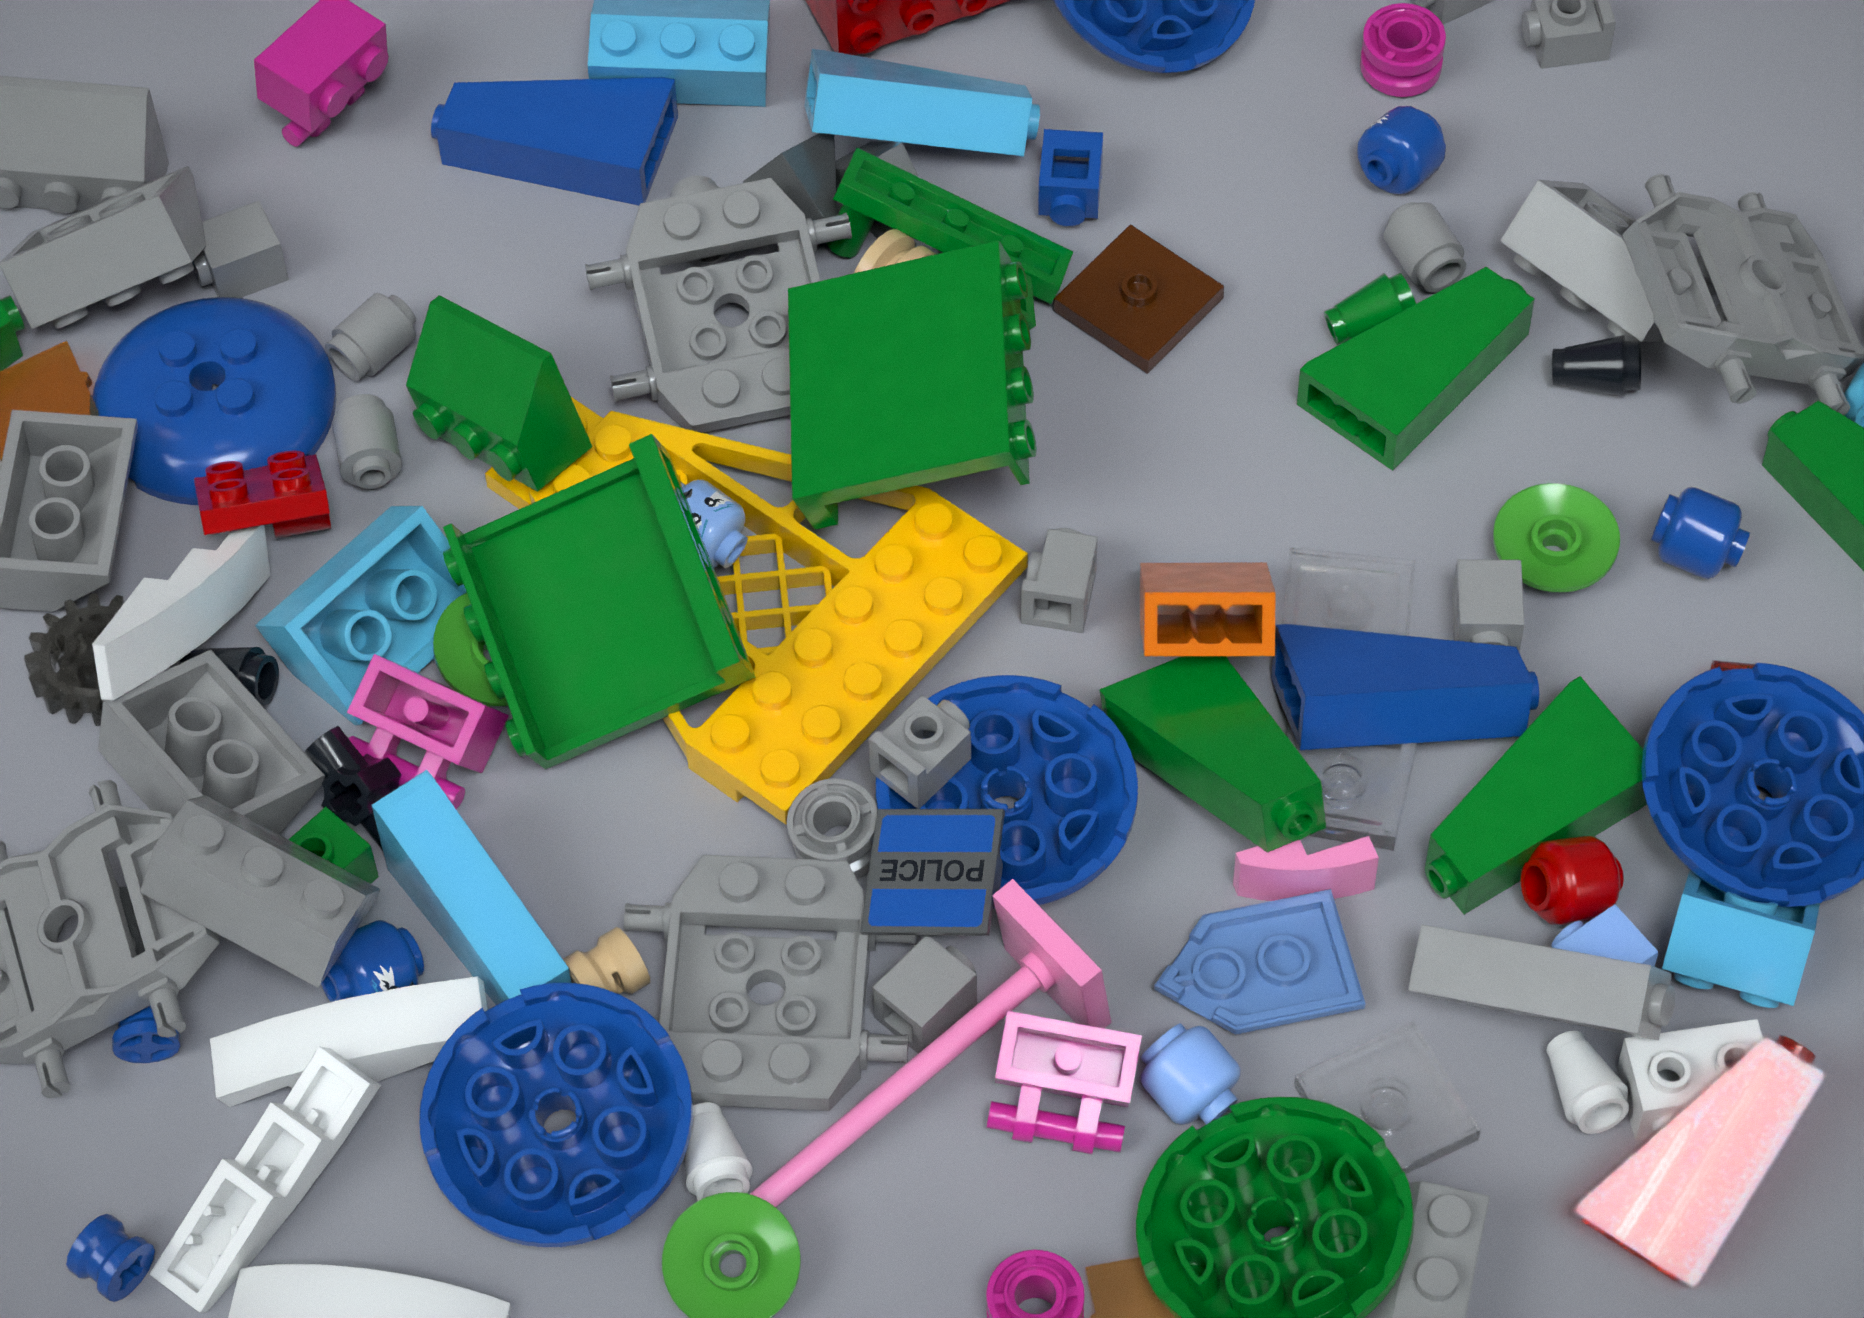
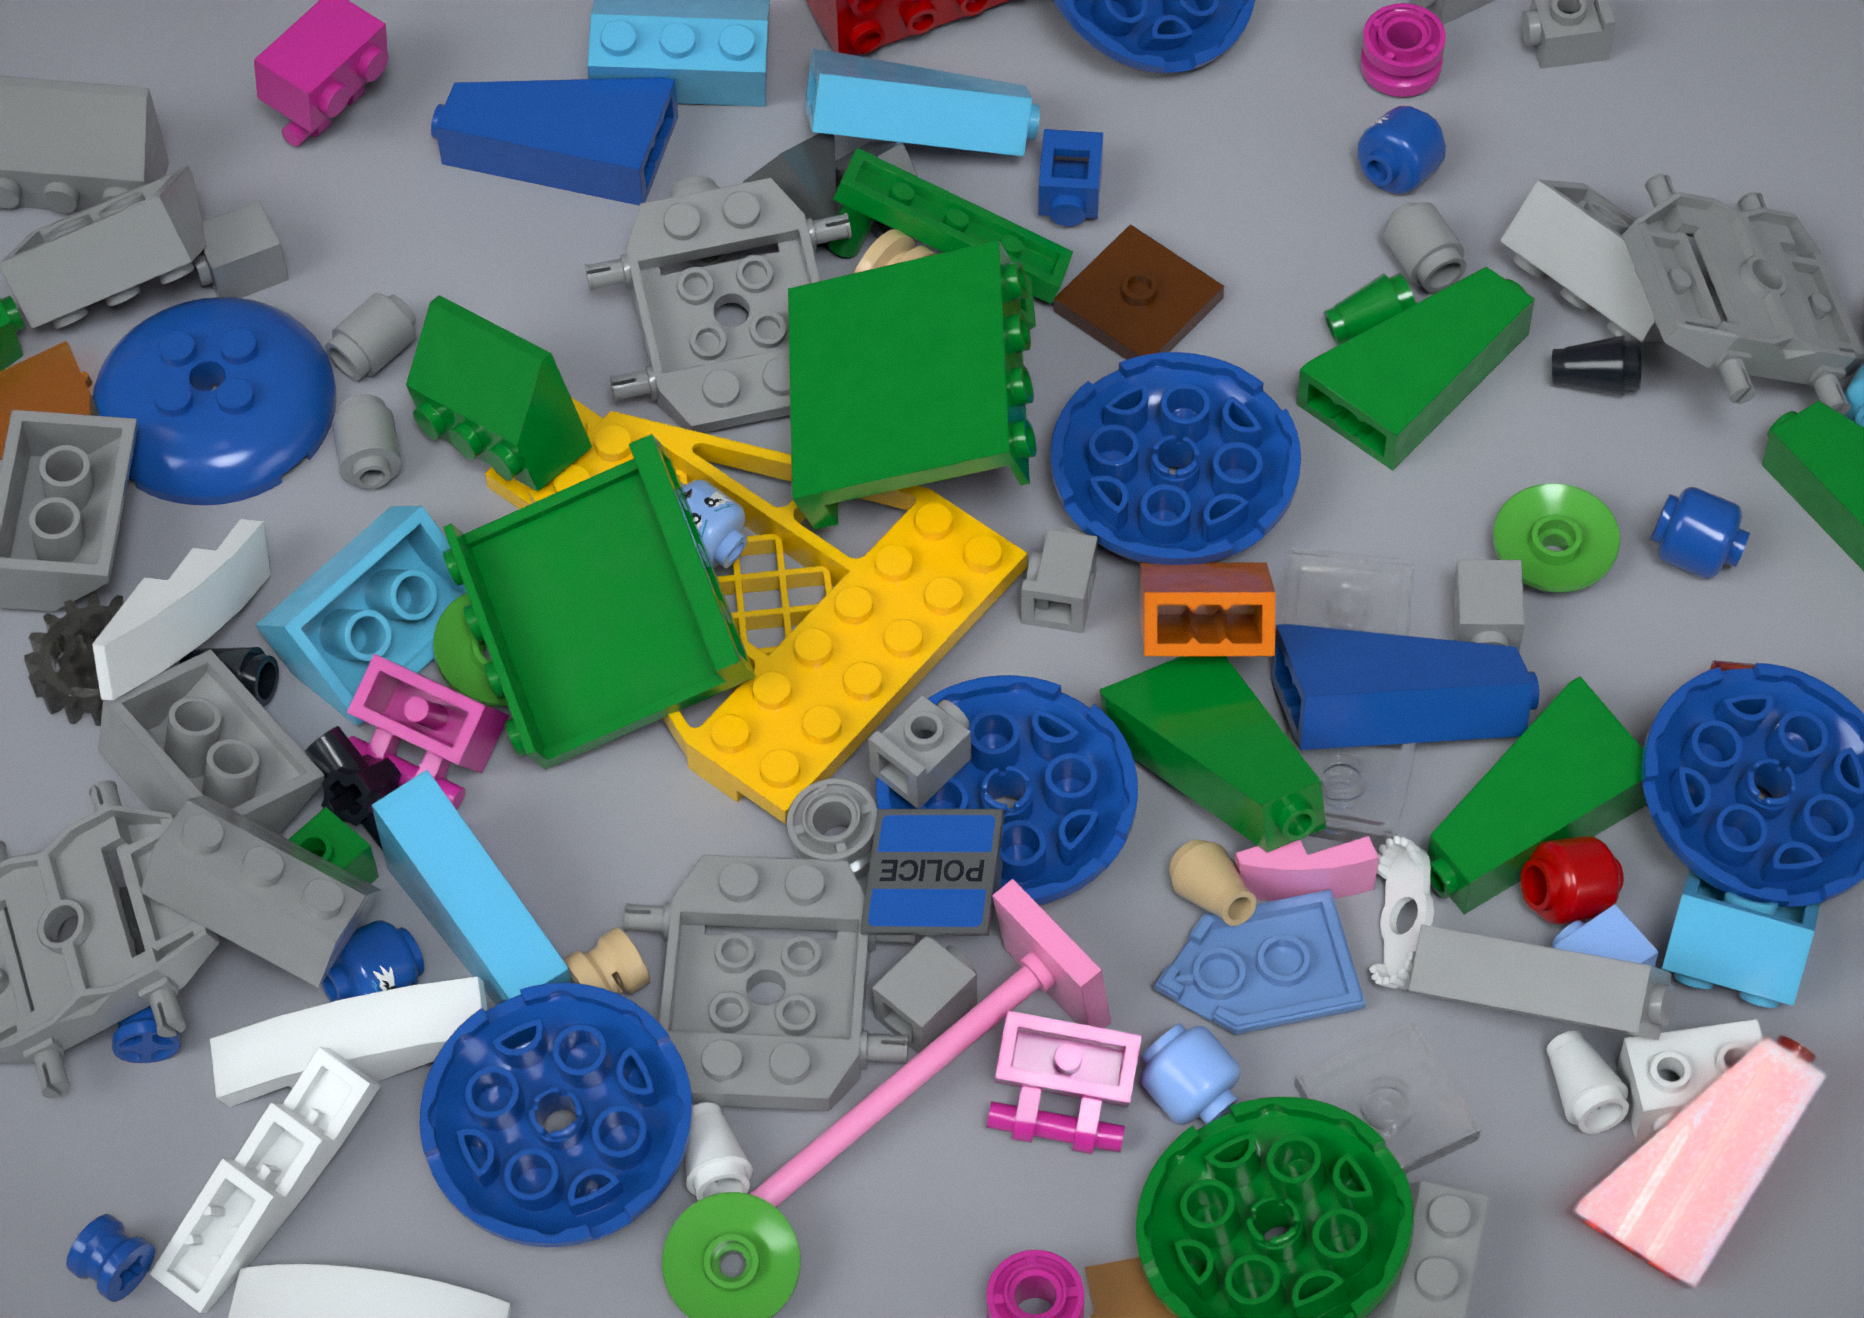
(282, 494): red plate -> none
(1183, 413): none -> blue brick
(1209, 879): none -> tan cone
(1407, 879): none -> white piece

